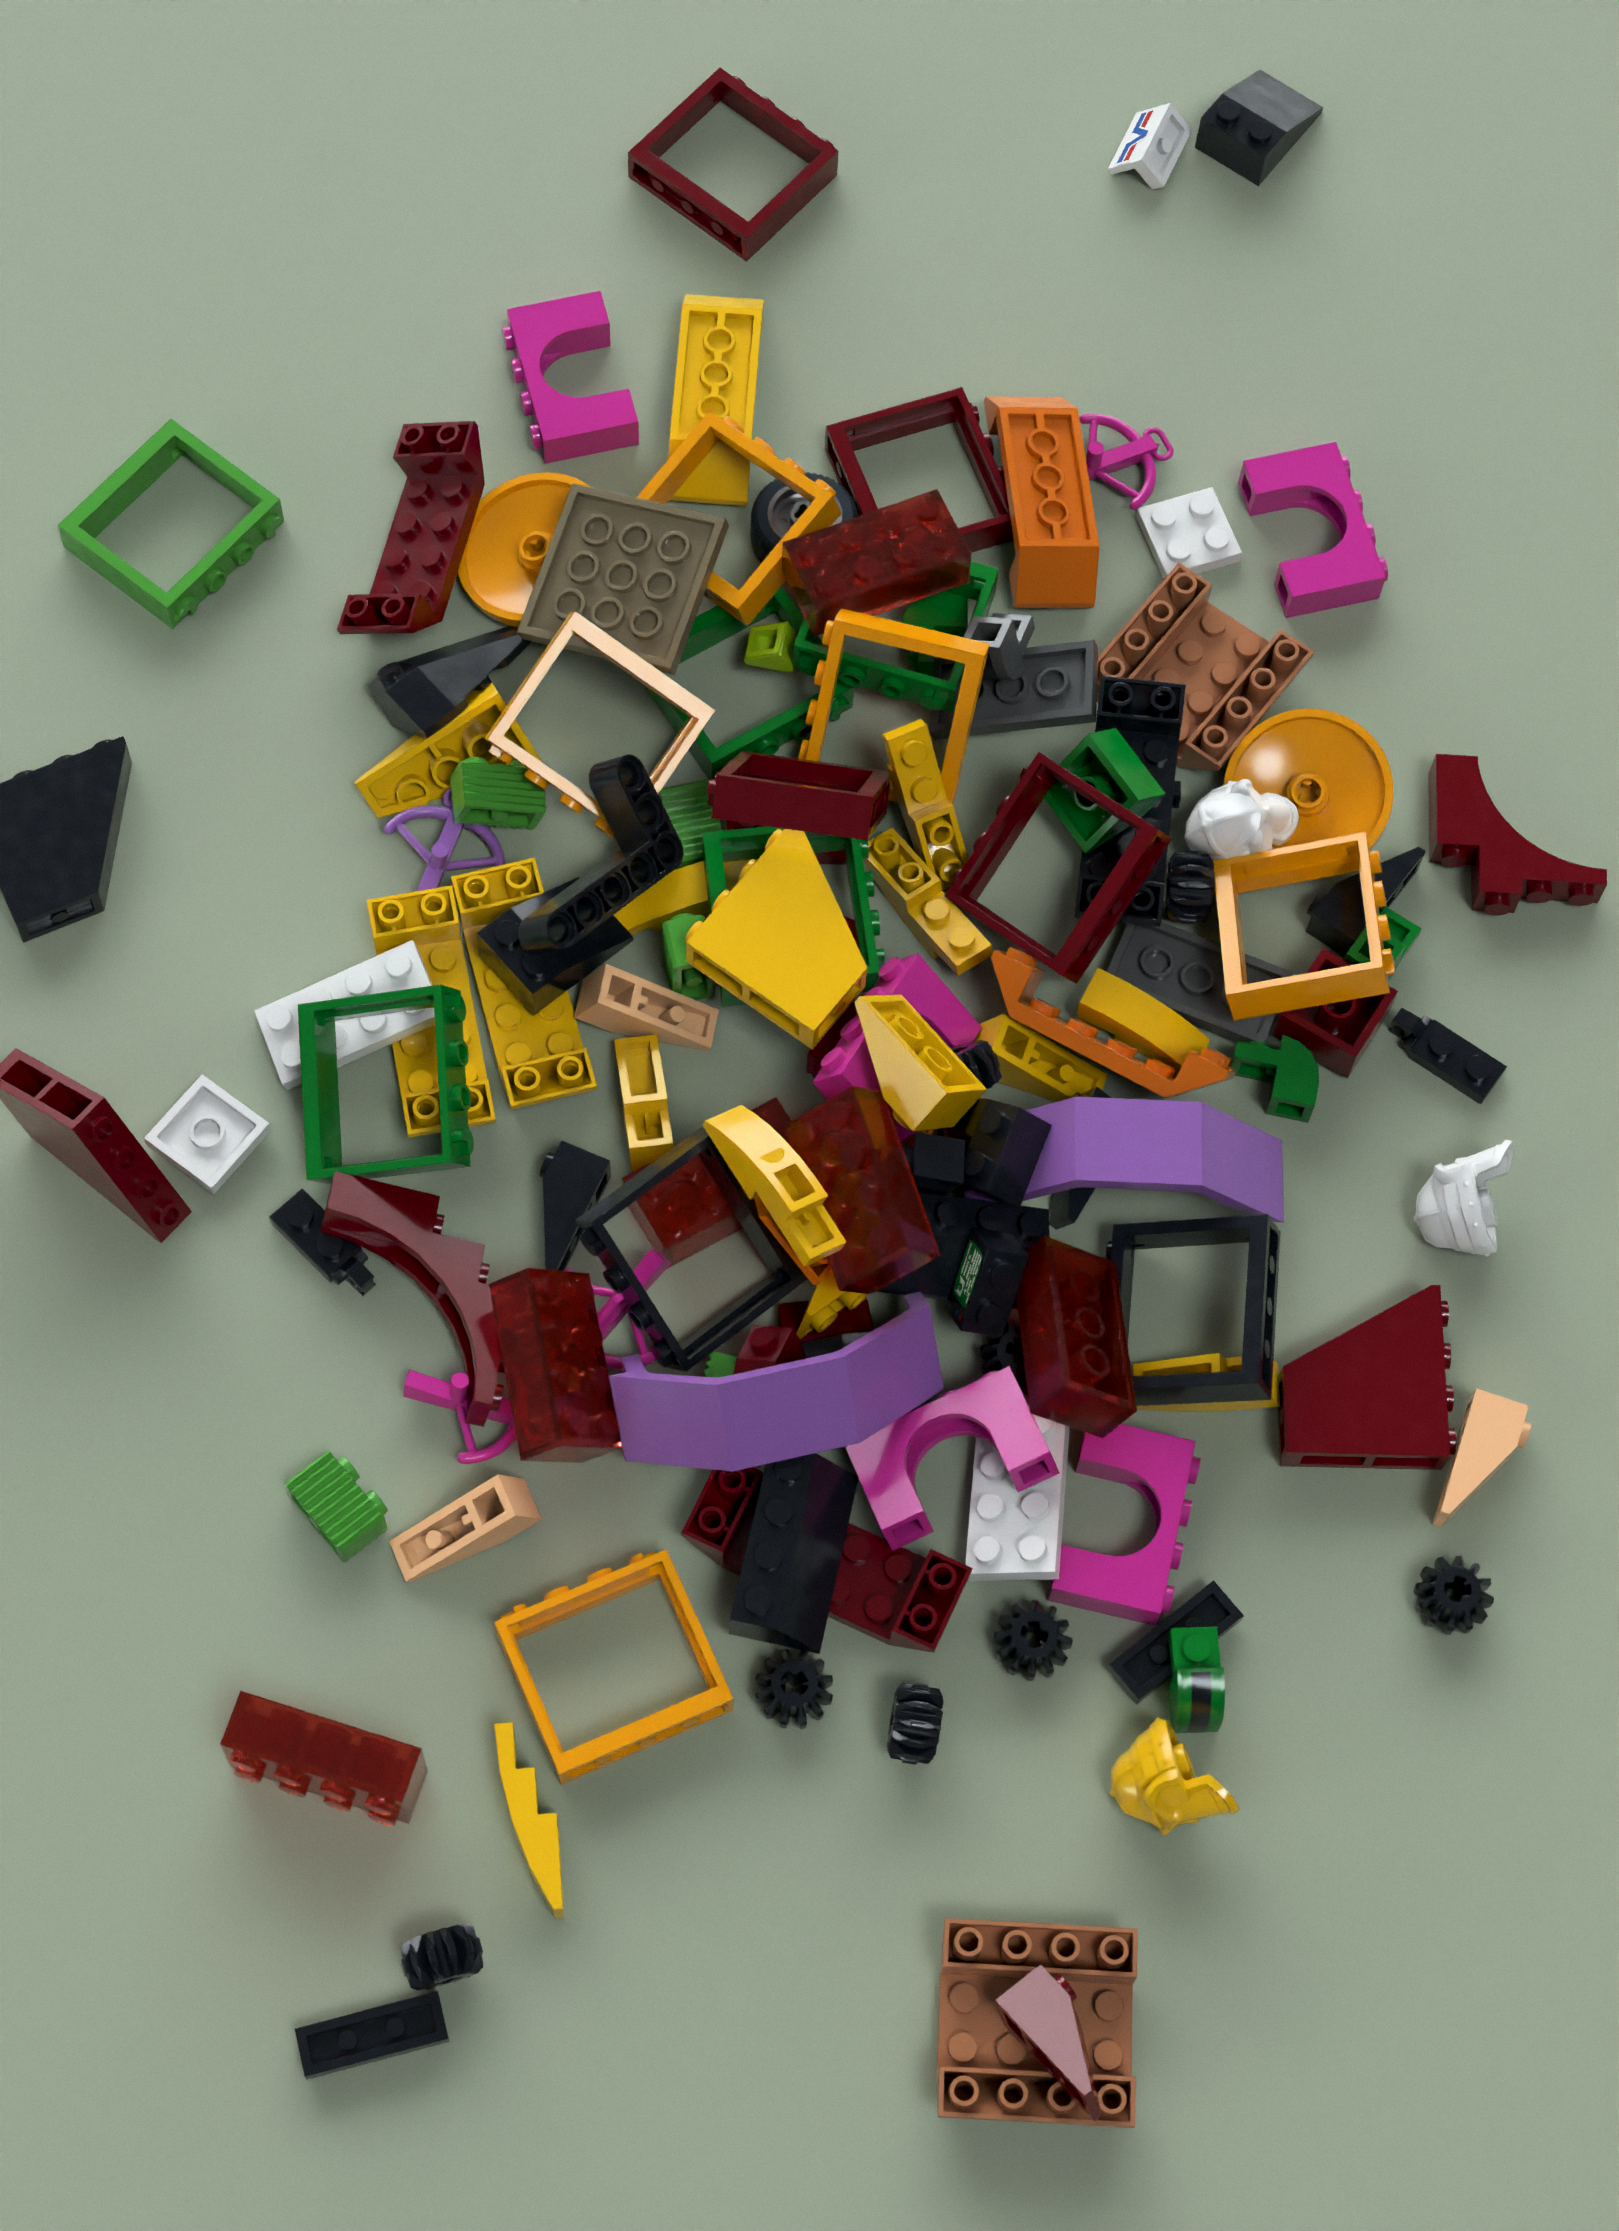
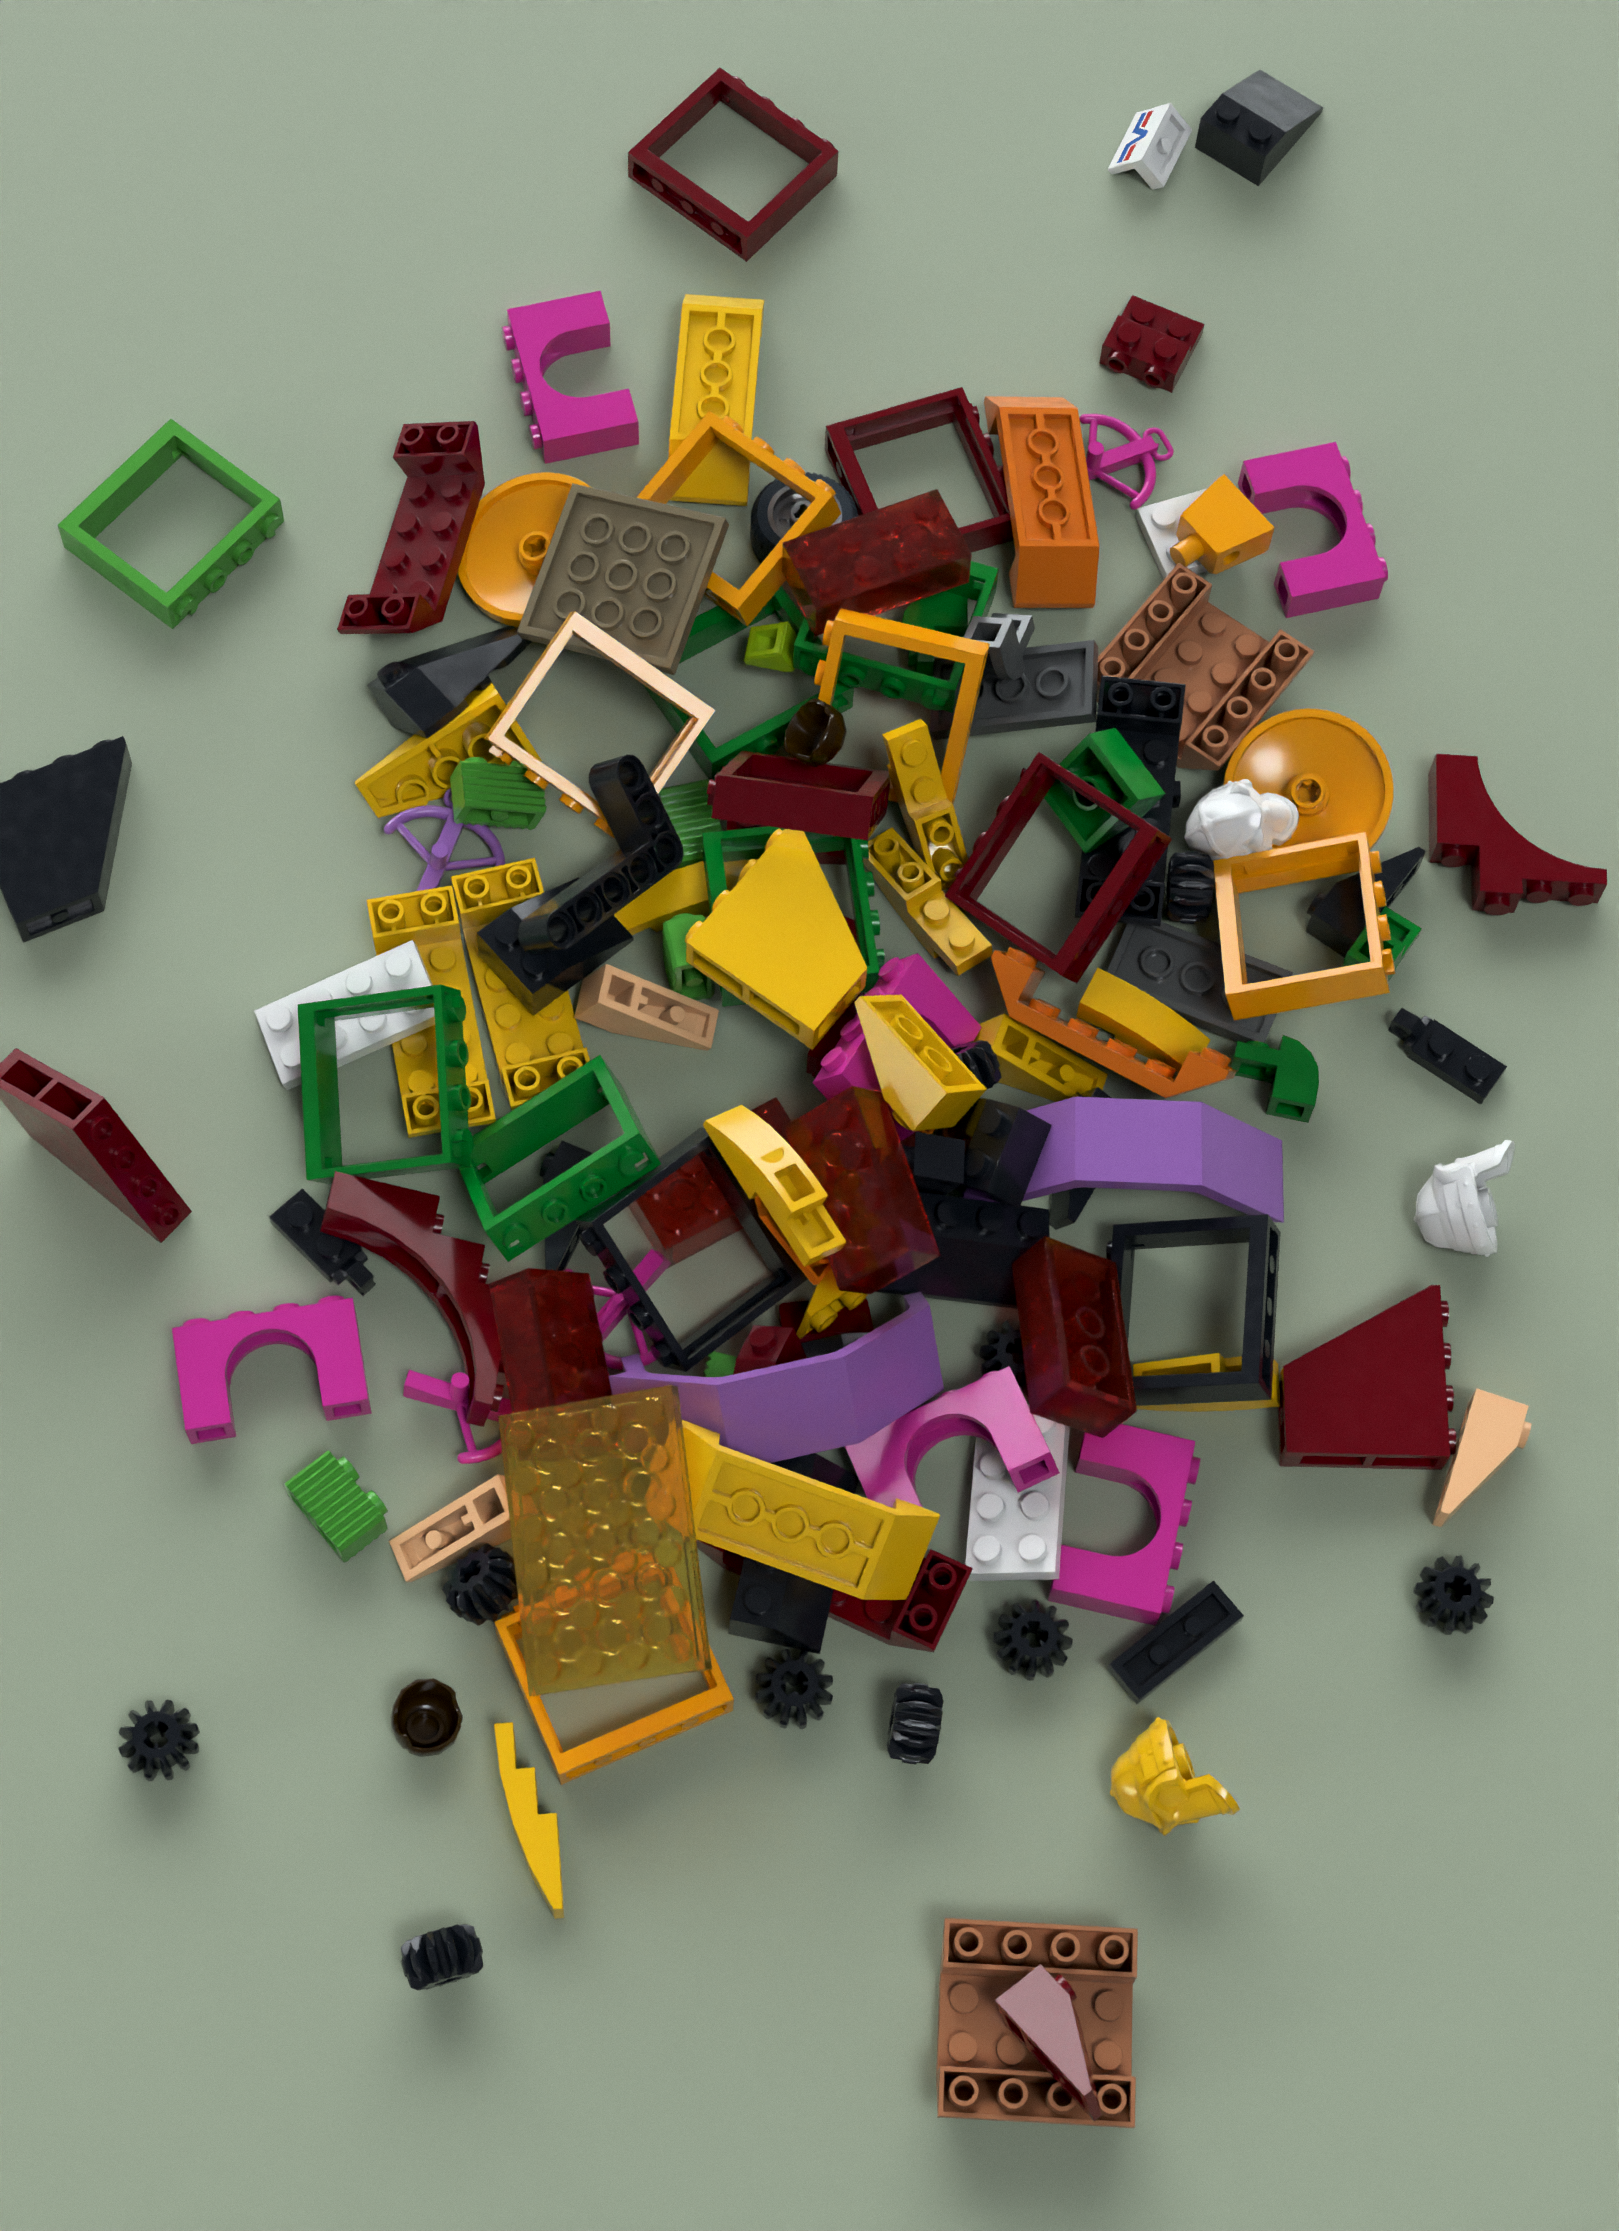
(141, 1748): none -> black gear
(207, 1134): white plate -> none
(212, 1350): none -> dark pink arch
(324, 1759): clear red brick -> none
(371, 2035): black plate -> none
(426, 1717): none -> dark brown hair
(481, 1584): none -> black gear
(577, 1188): none -> green window
(604, 1542): none -> clear yellow plate
(643, 1099): yellow slope -> none
(804, 1522): none -> yellow slope
(815, 733): none -> dark brown hair
(986, 1282): black brick -> none
(1151, 343): none -> dark red plate
(1197, 1680): green brick -> none
(1221, 529): none -> light orange torso
(1339, 1030): dark red brick -> none

